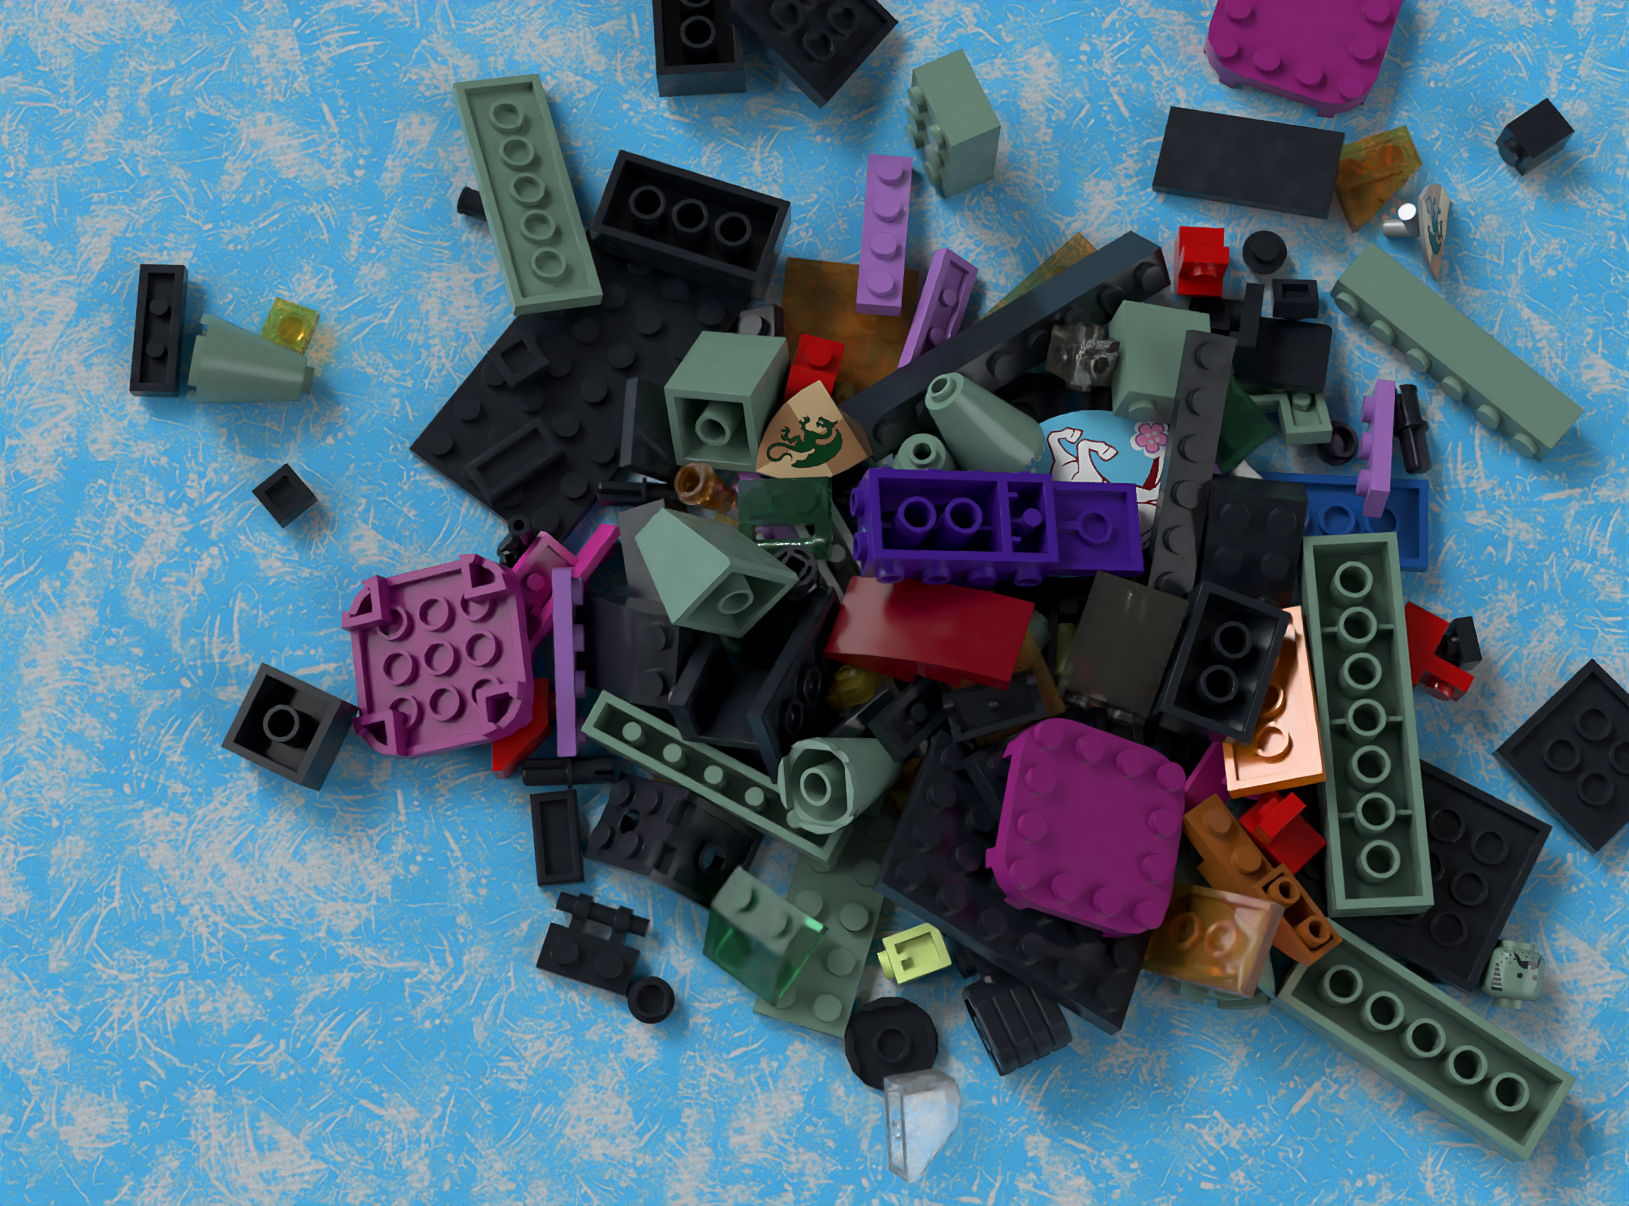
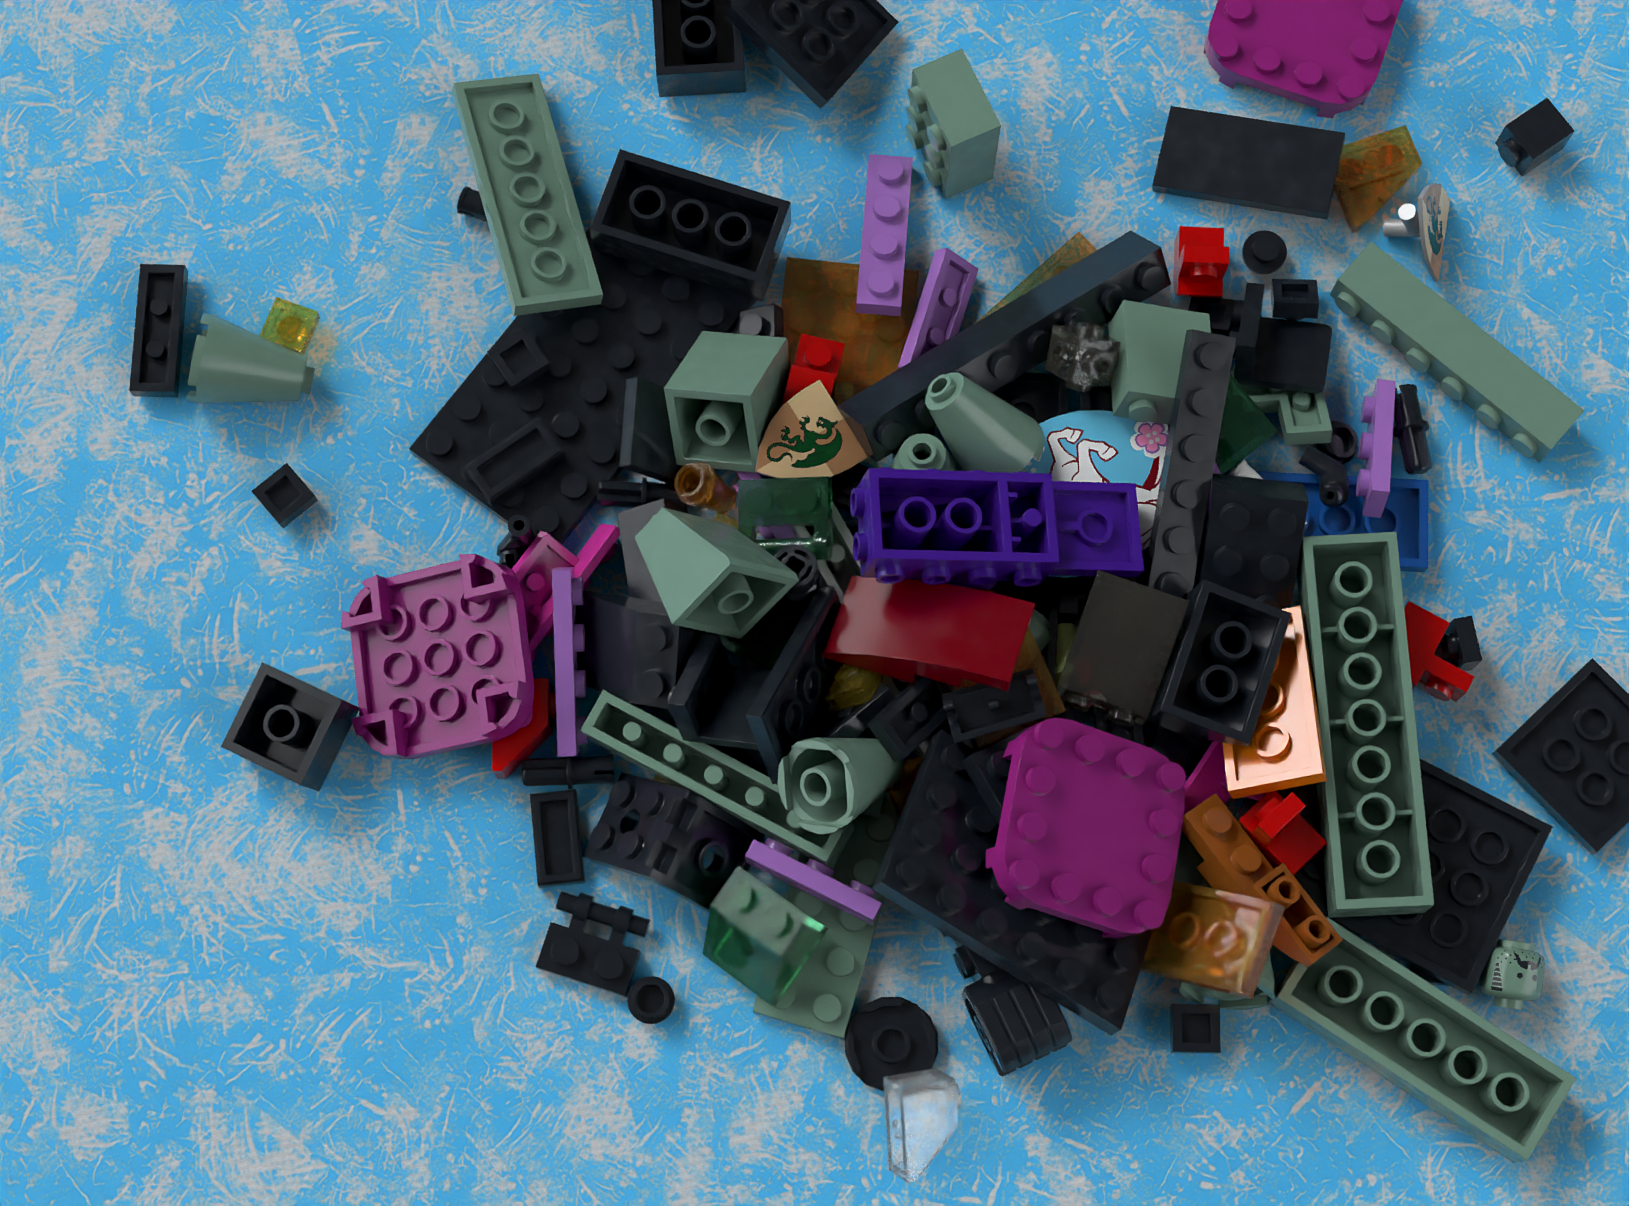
(814, 879): none -> medium lavender plate
(914, 954): yellowish green bracket -> none
(1195, 1028): none -> black plate
(1331, 476): none -> black arm

